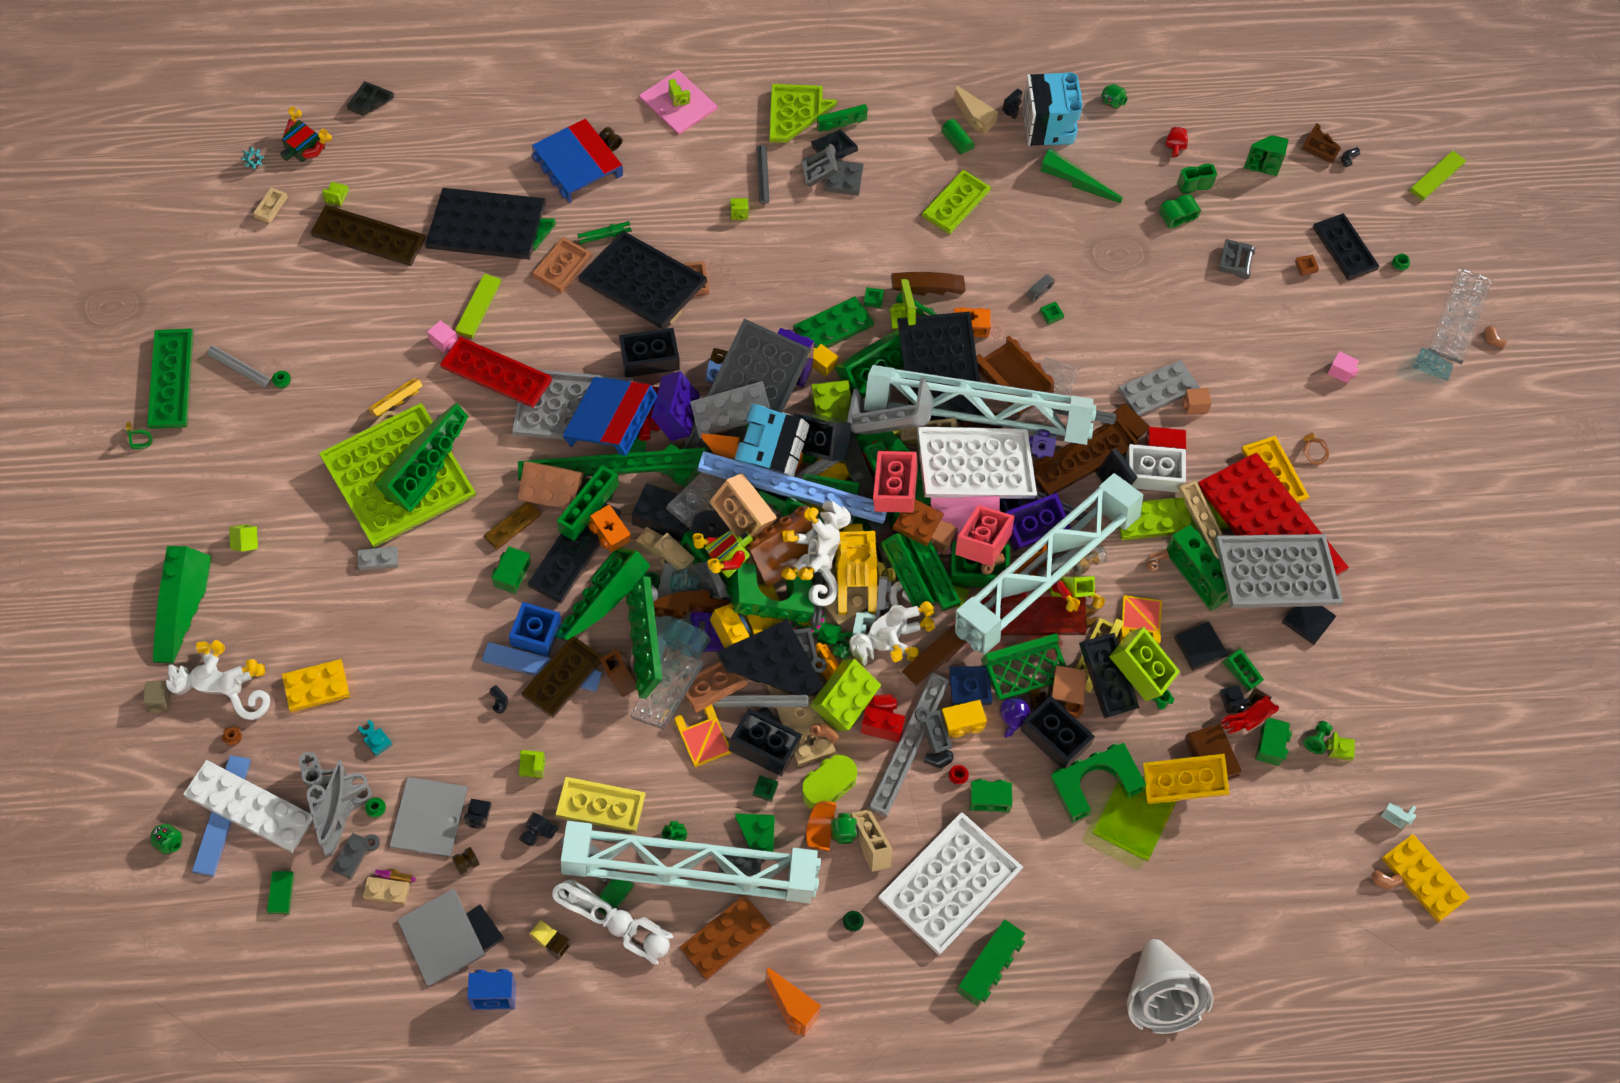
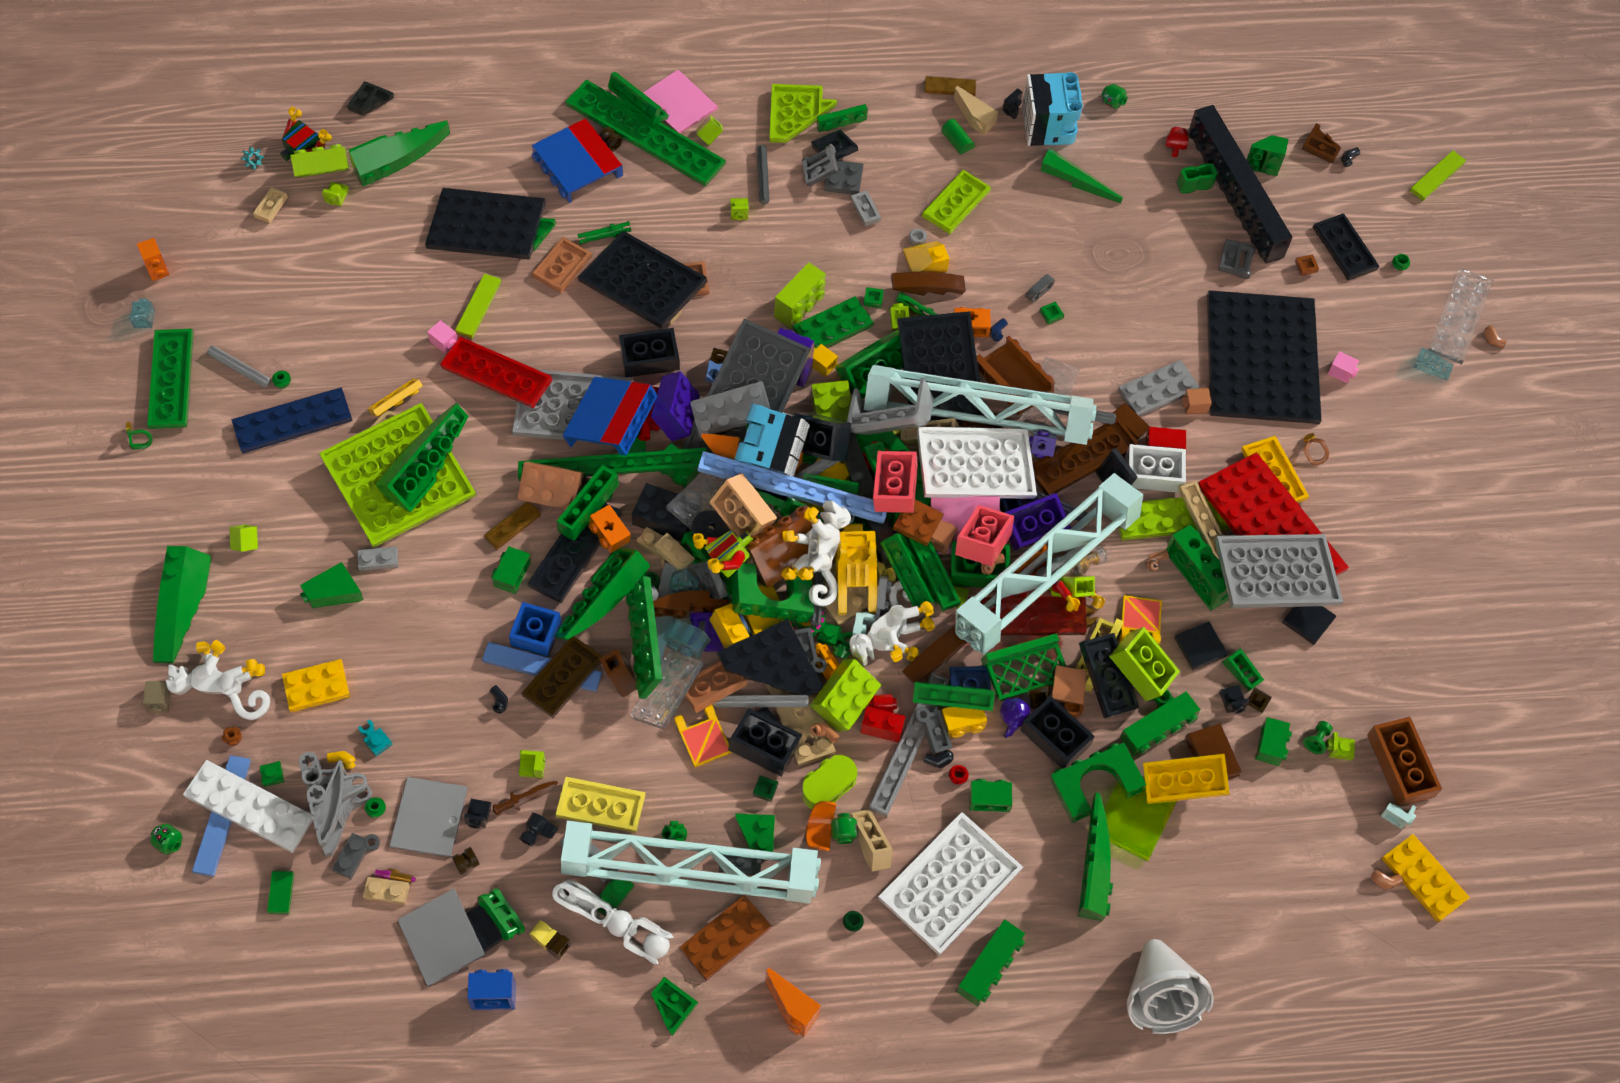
(142, 314): none -> clear light blue brick
(153, 259): none -> orange brick
(272, 774): none -> green plate
(291, 420): none -> dark blue plate
(320, 161): none -> lime brick
(331, 588): none -> green slope
(344, 756): none -> yellow arm
(368, 235): dark brown plate -> none
(390, 154): none -> green wedge
(501, 913): none -> green plate
(517, 800): none -> reddish brown sword
(636, 98): none -> green fence
(652, 138): none -> green plate
(672, 1004): none -> green wing
(678, 96): lime bracket -> none
(709, 130): none -> lime panel
(800, 295): none -> lime brick
(865, 208): none -> light grey plate
(908, 302): lime tile -> none
(917, 237): none -> light grey tile
(927, 257): none -> yellow slope
(947, 86): none -> pearl gold tile
(953, 696): none -> green fence
(996, 333): none -> dark blue arm
(1097, 866): none -> green wedge
(1160, 723): none -> green brick
(1179, 211): green brick -> none
(1240, 184): none -> black brick
(1251, 717): red arm -> none
(1263, 357): none -> black plate
(1404, 761): none -> dark orange brick

